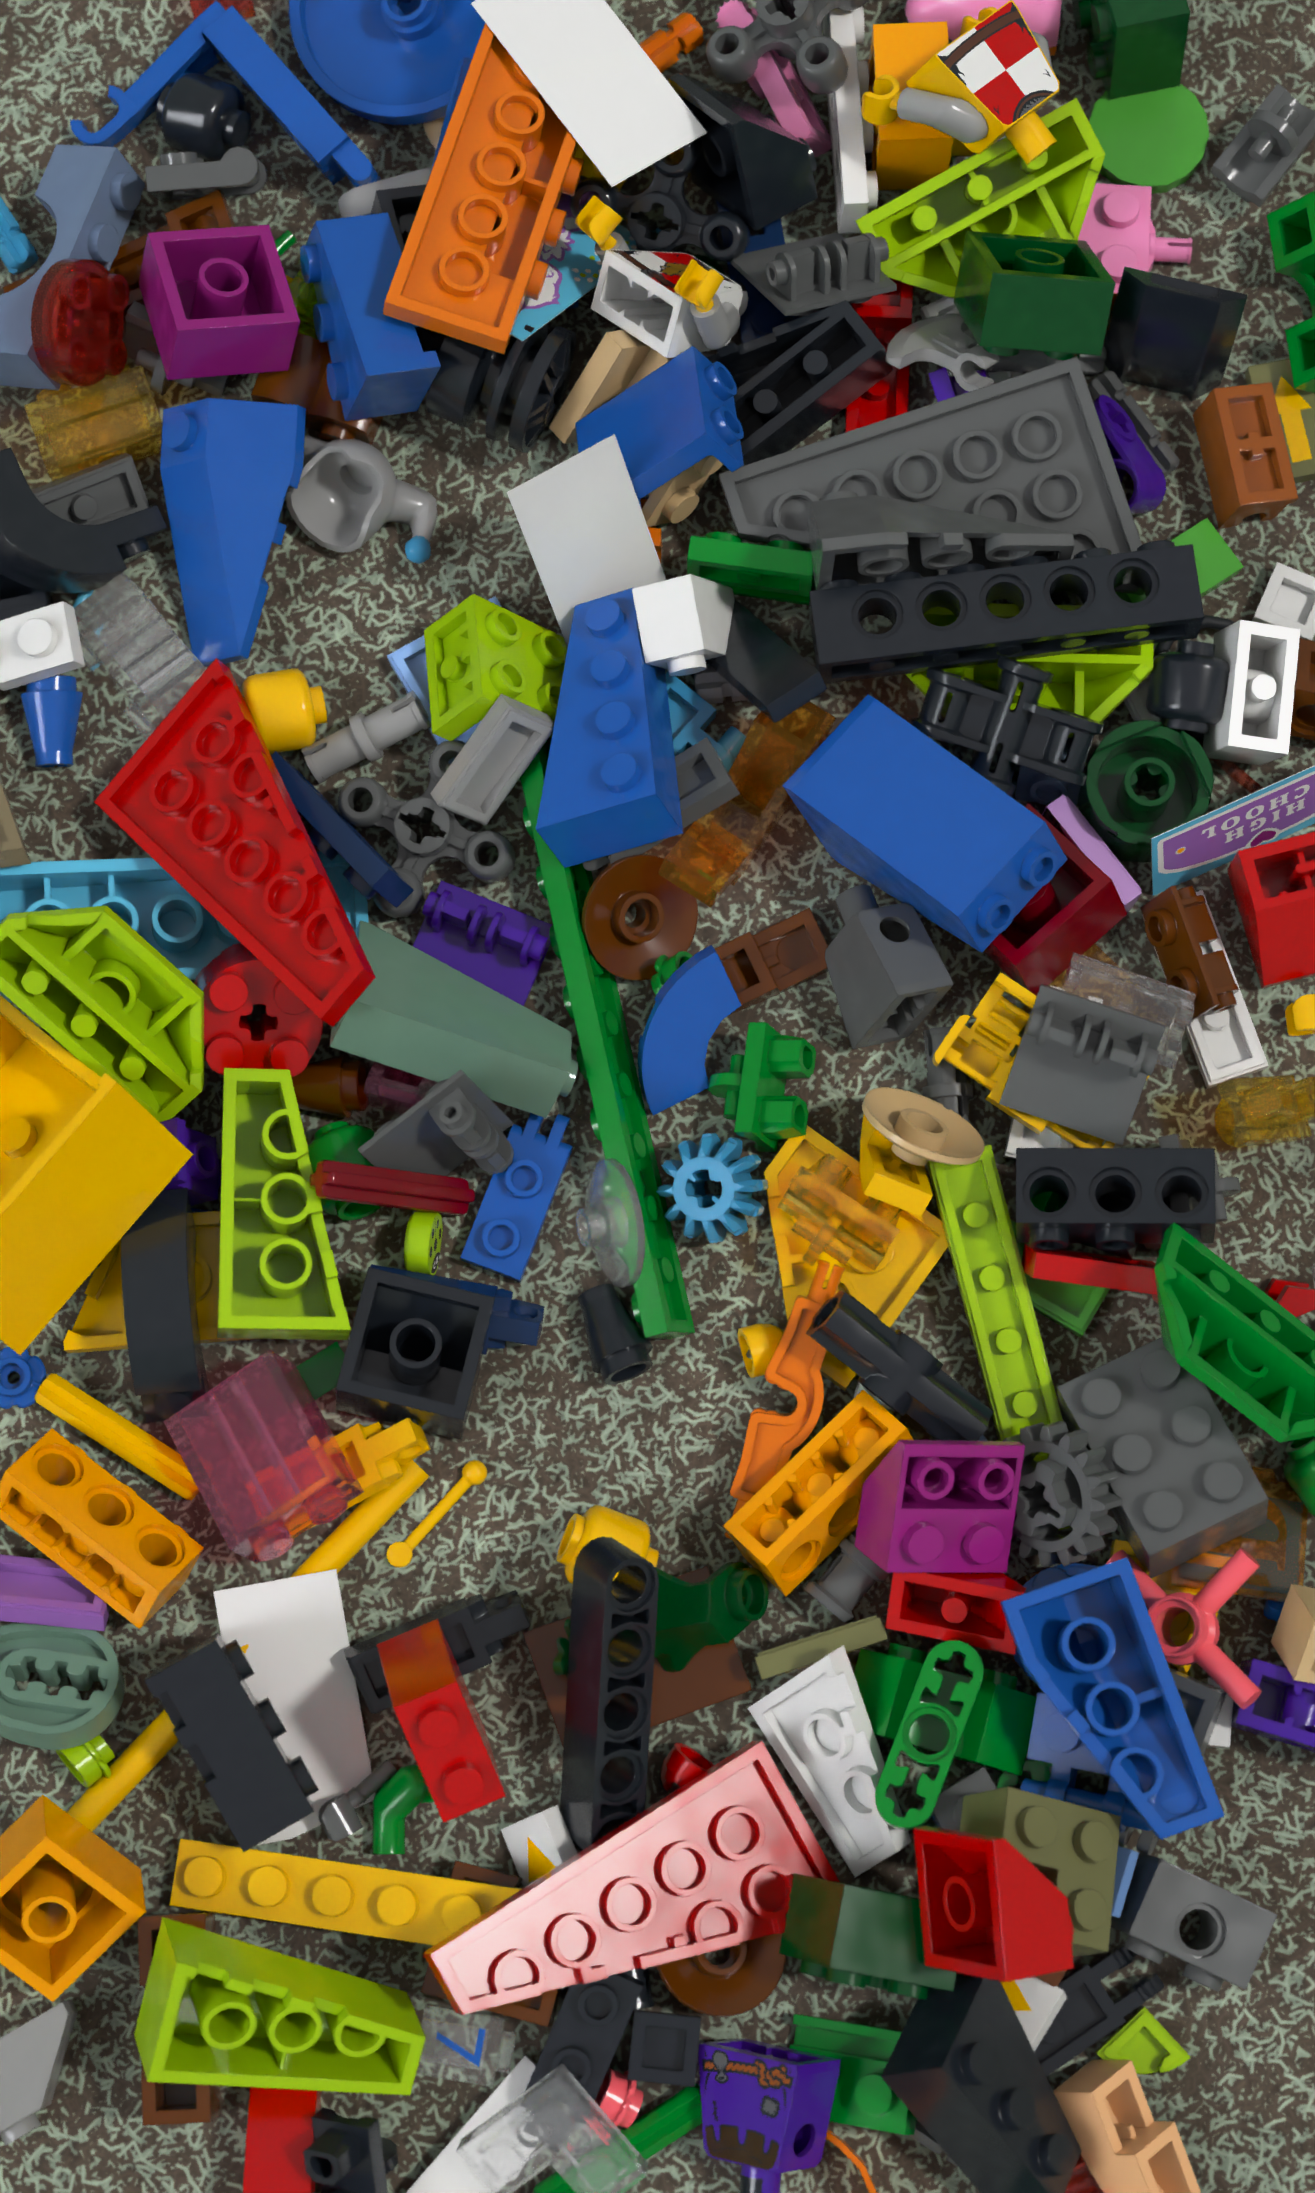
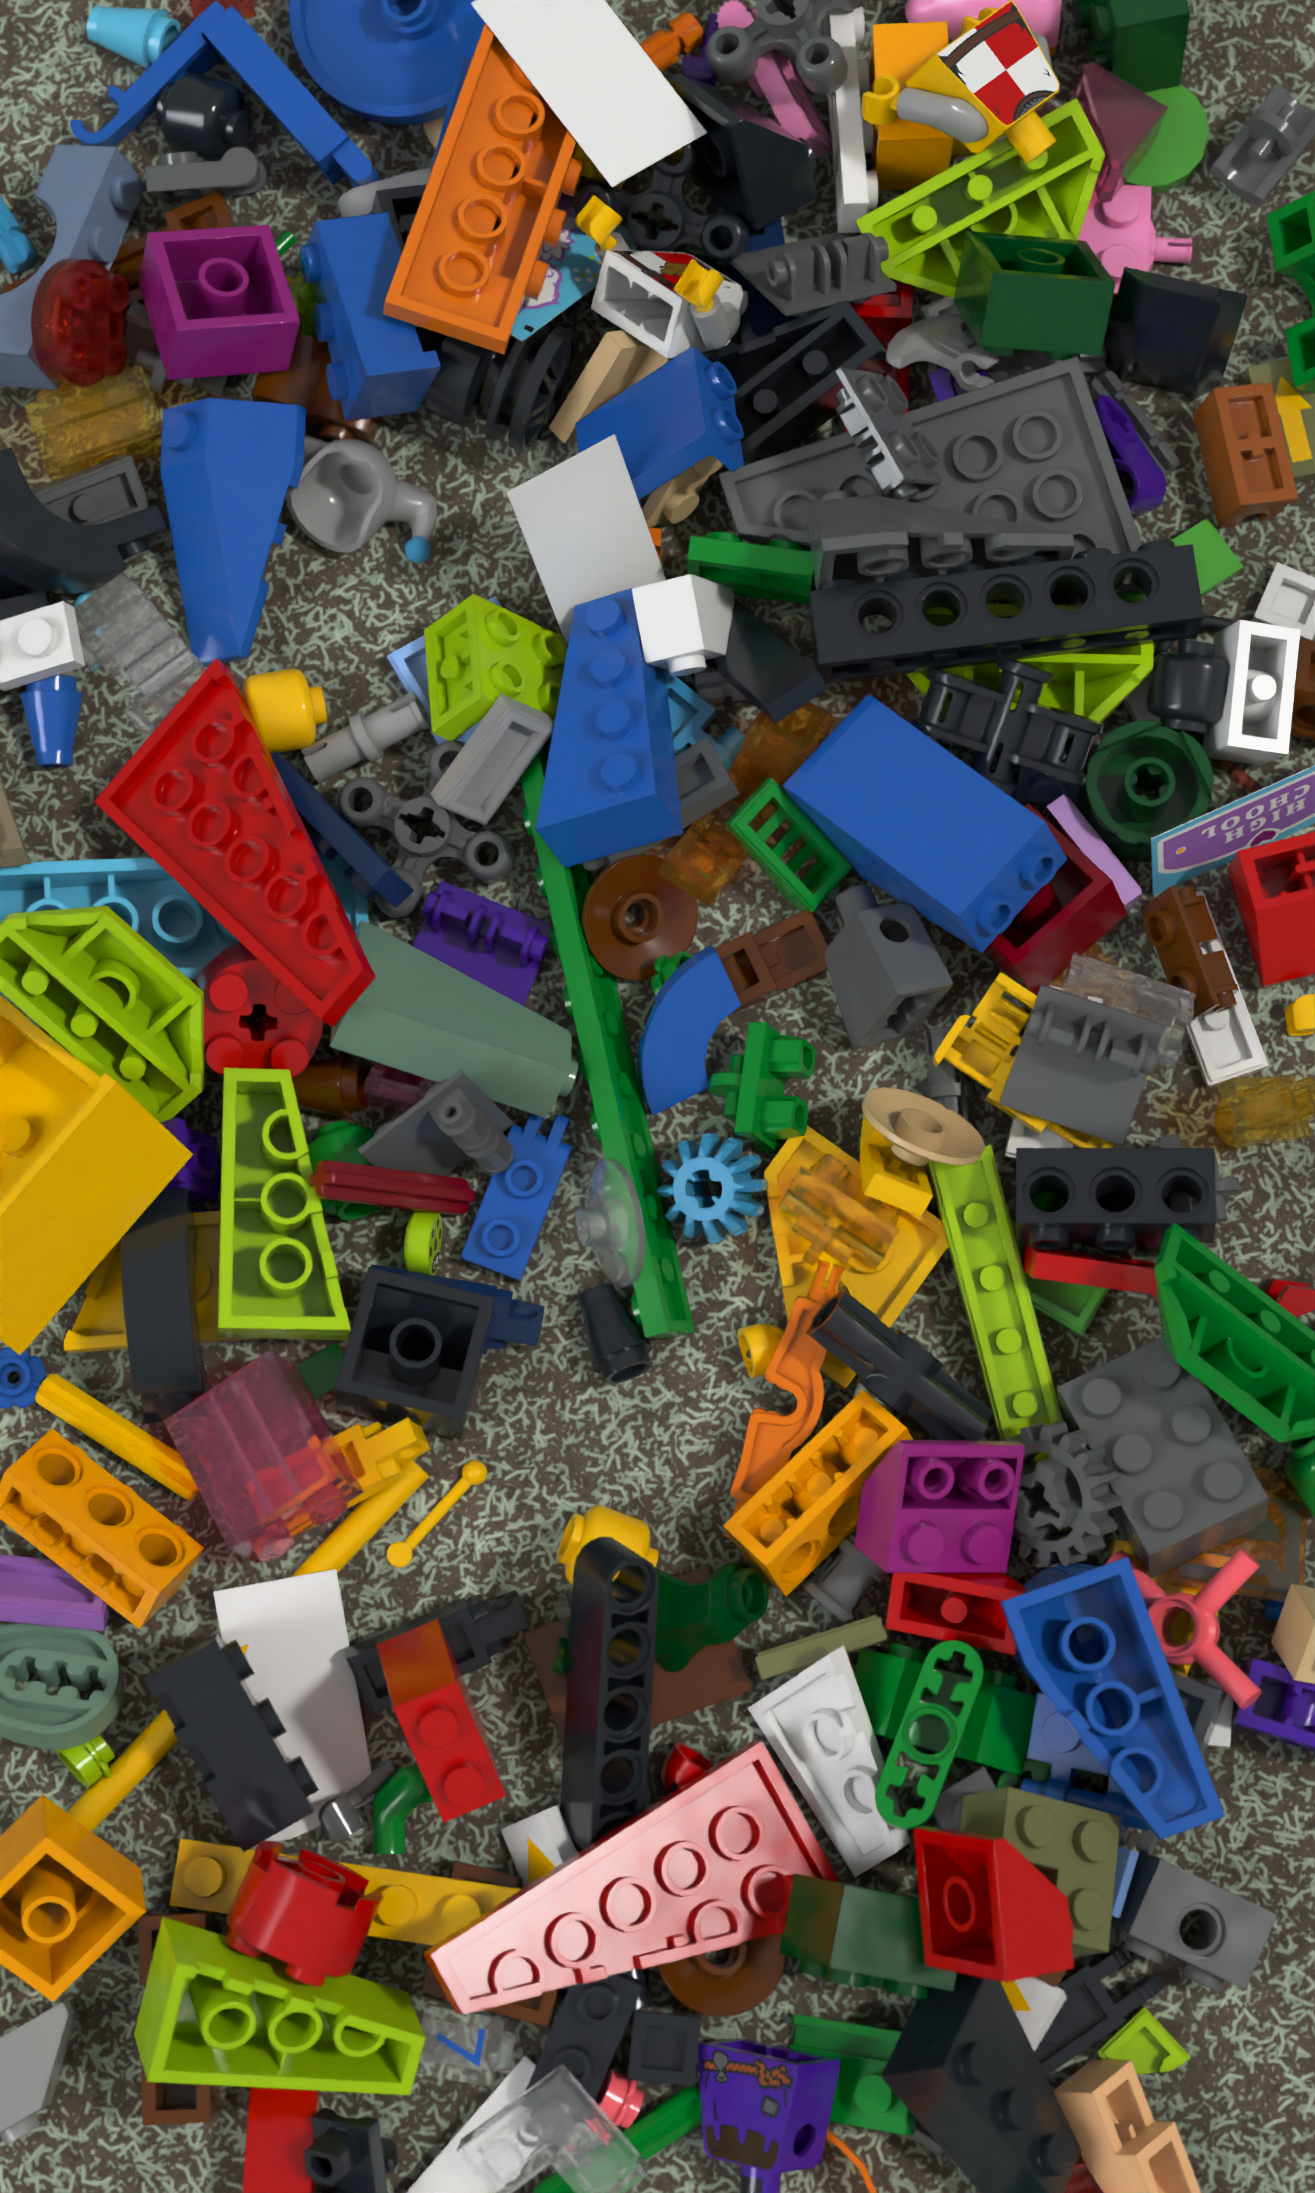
(133, 32): none -> medium azure cone
(302, 1913): none -> red brick
(699, 66): none -> dark purple hand
(830, 863): none -> green slope
(879, 405): none -> dark grey hinge
(1123, 122): none -> clear pink slope

